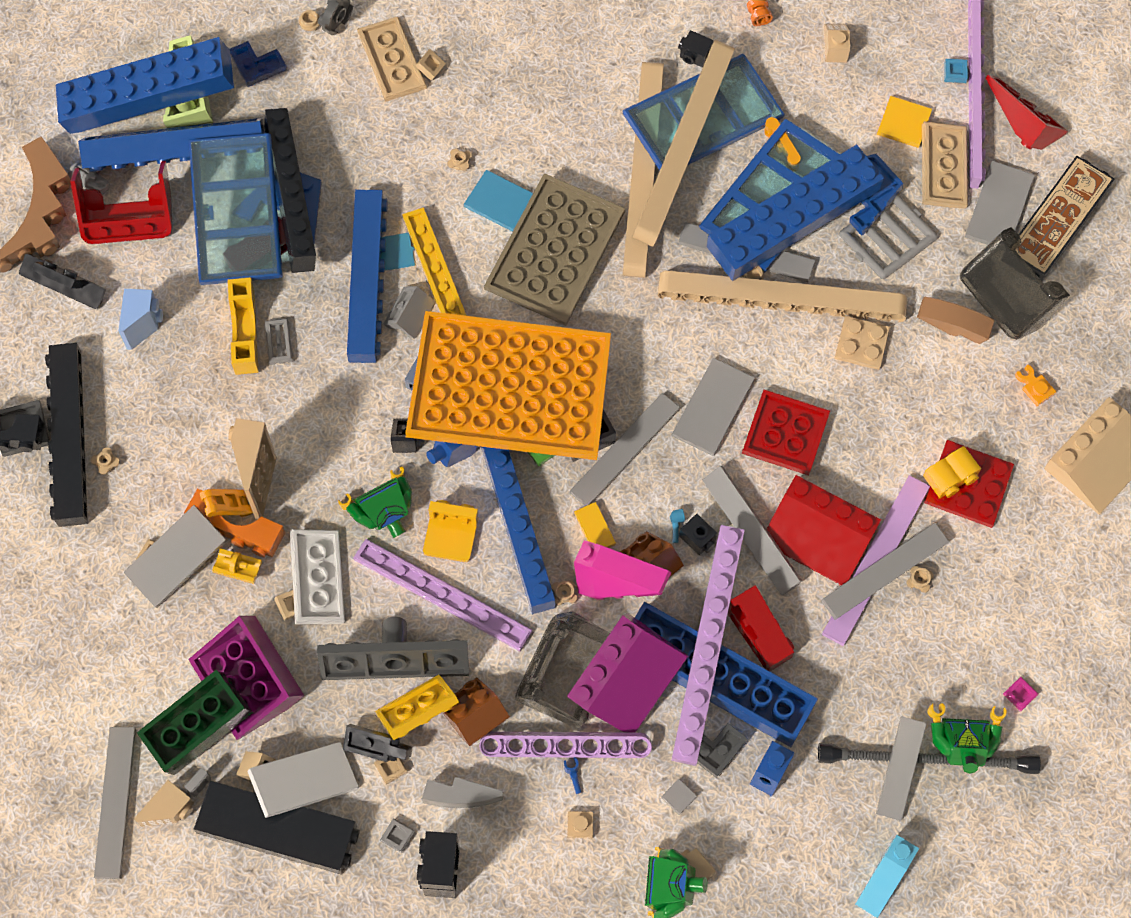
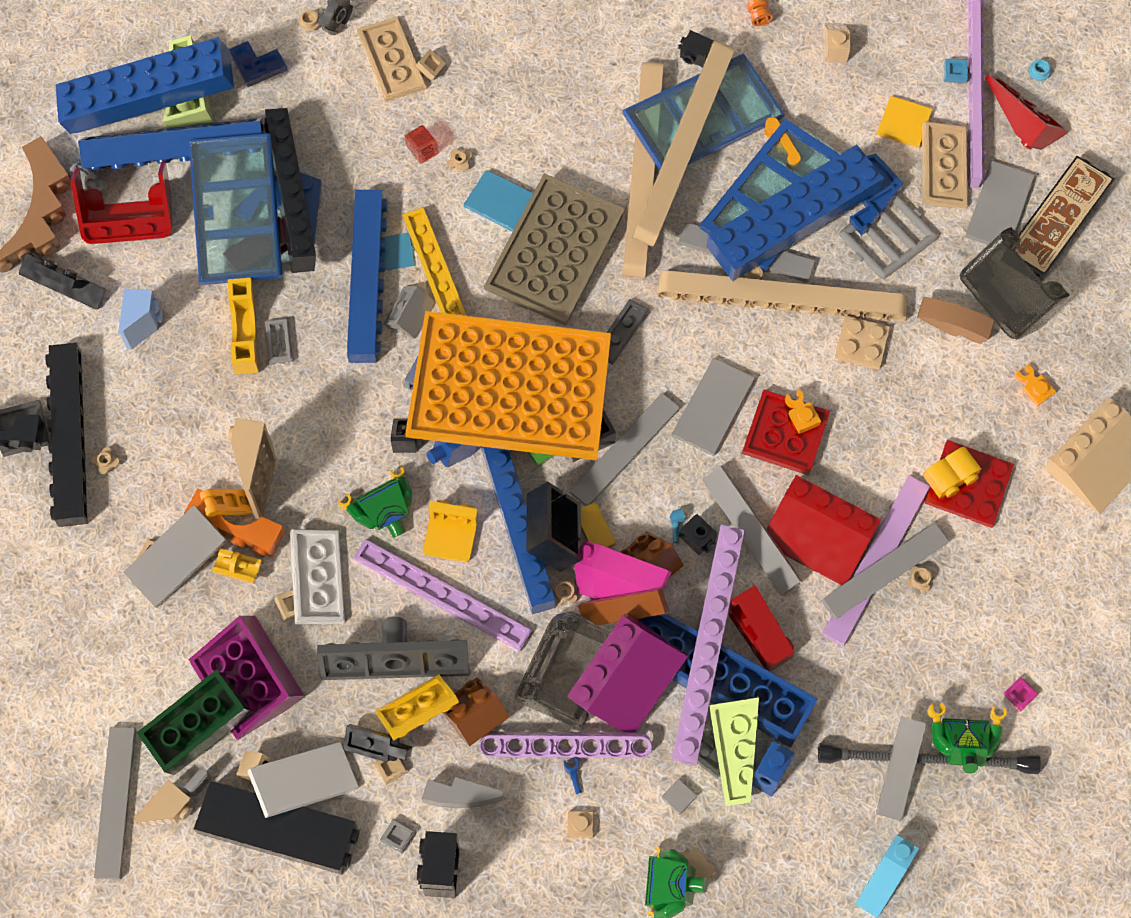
(421, 144): none -> clear red panel
(553, 527): none -> black piece
(611, 609): none -> dark orange tile
(625, 327): none -> dark grey tile
(735, 739): none -> yellowish green wing
(802, 415): none -> light orange plate
(1042, 65): none -> medium azure plate

